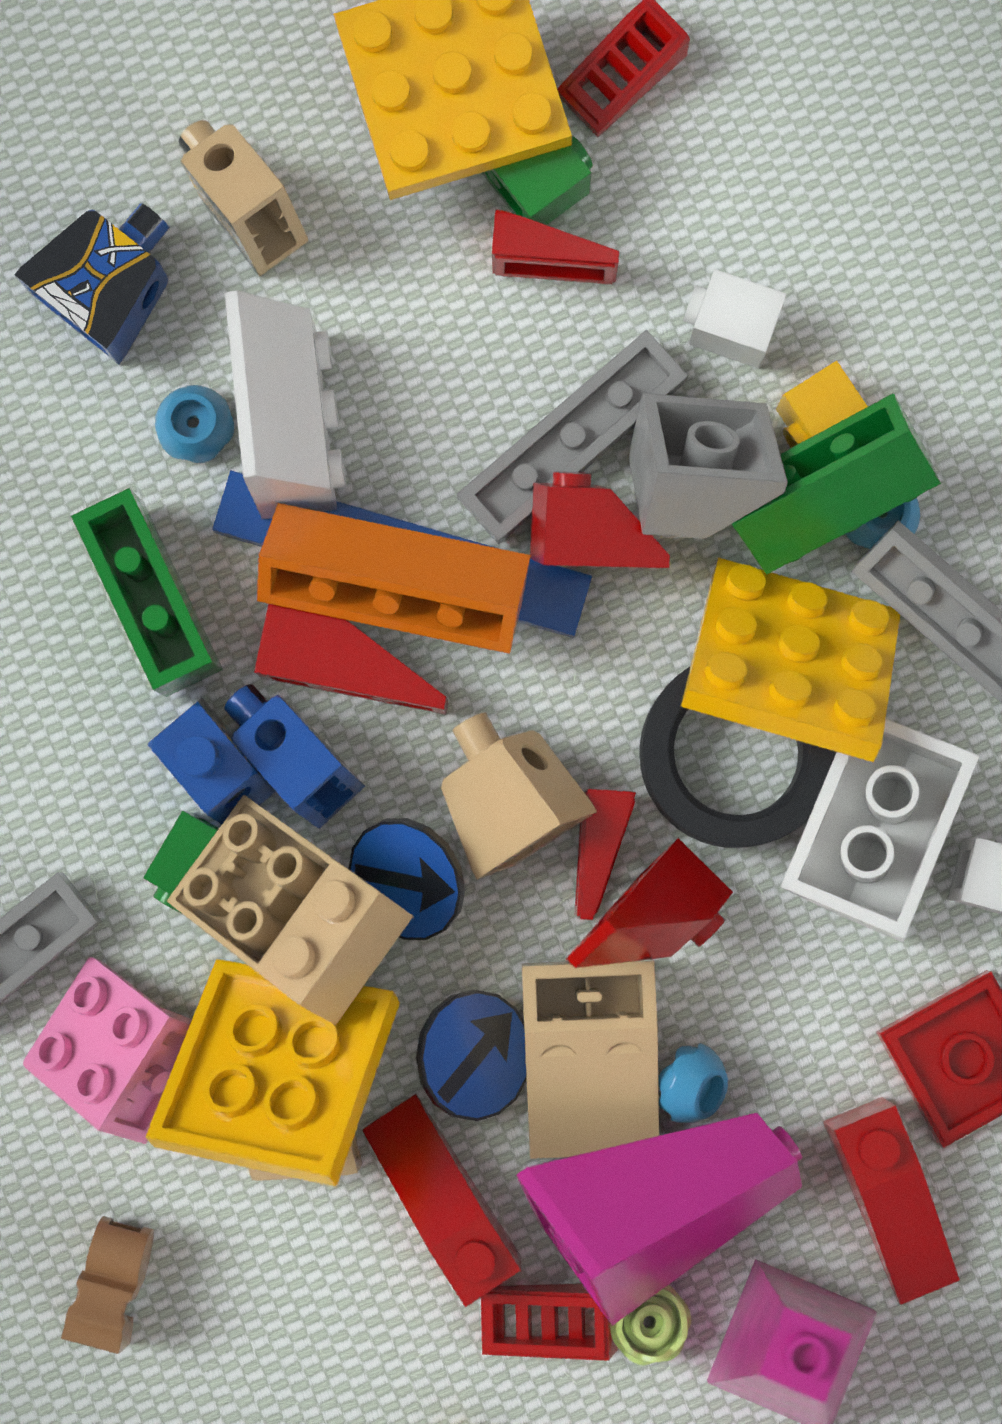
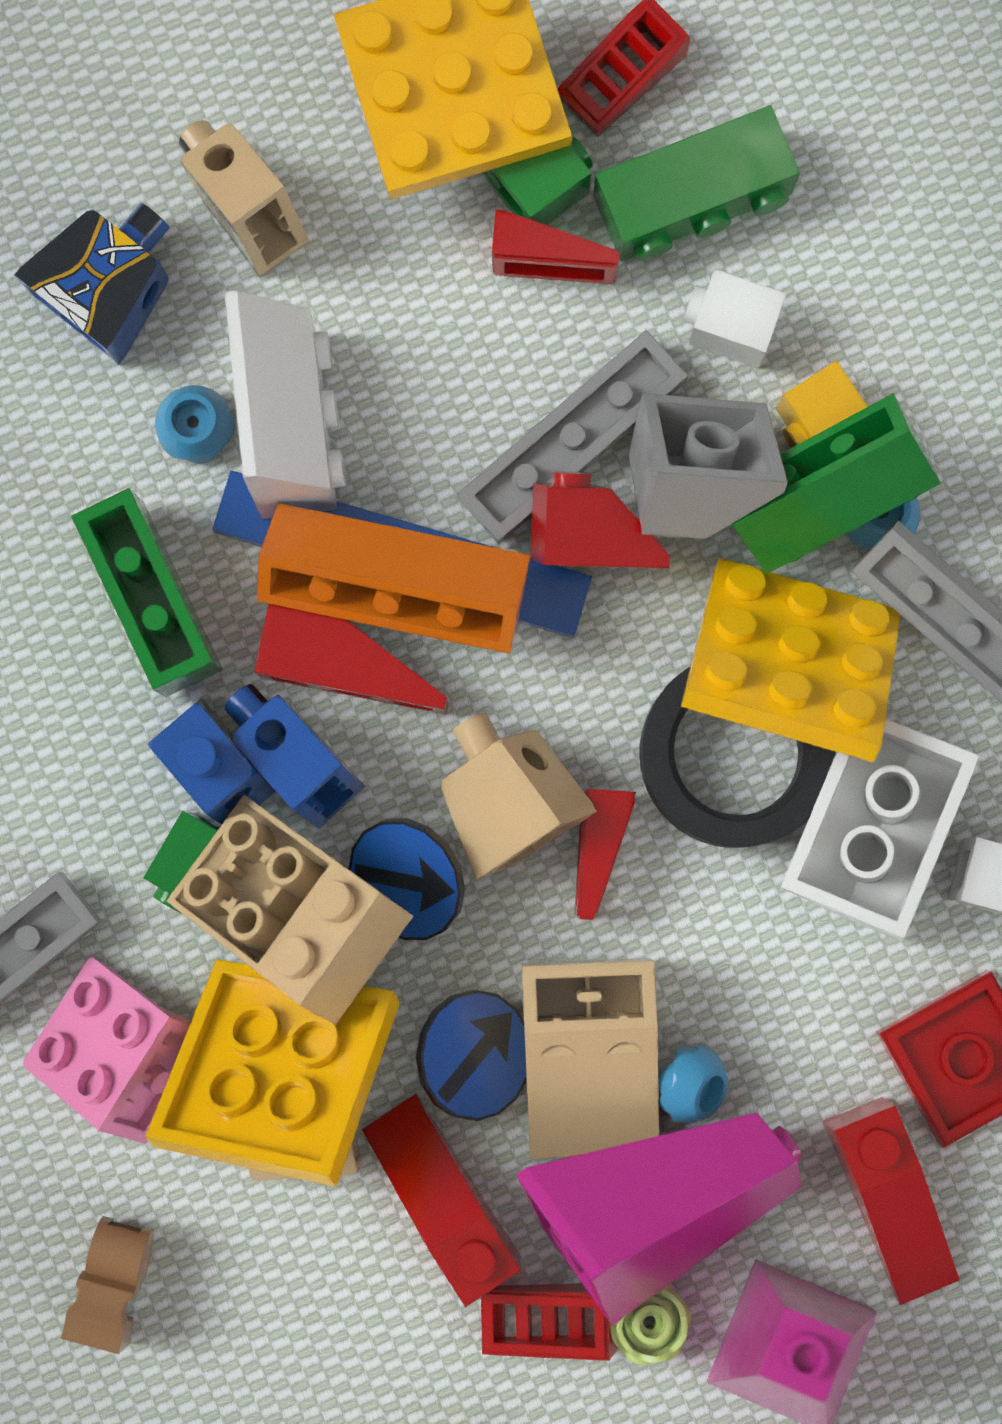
(657, 913): red slope -> none
(696, 185): none -> green brick

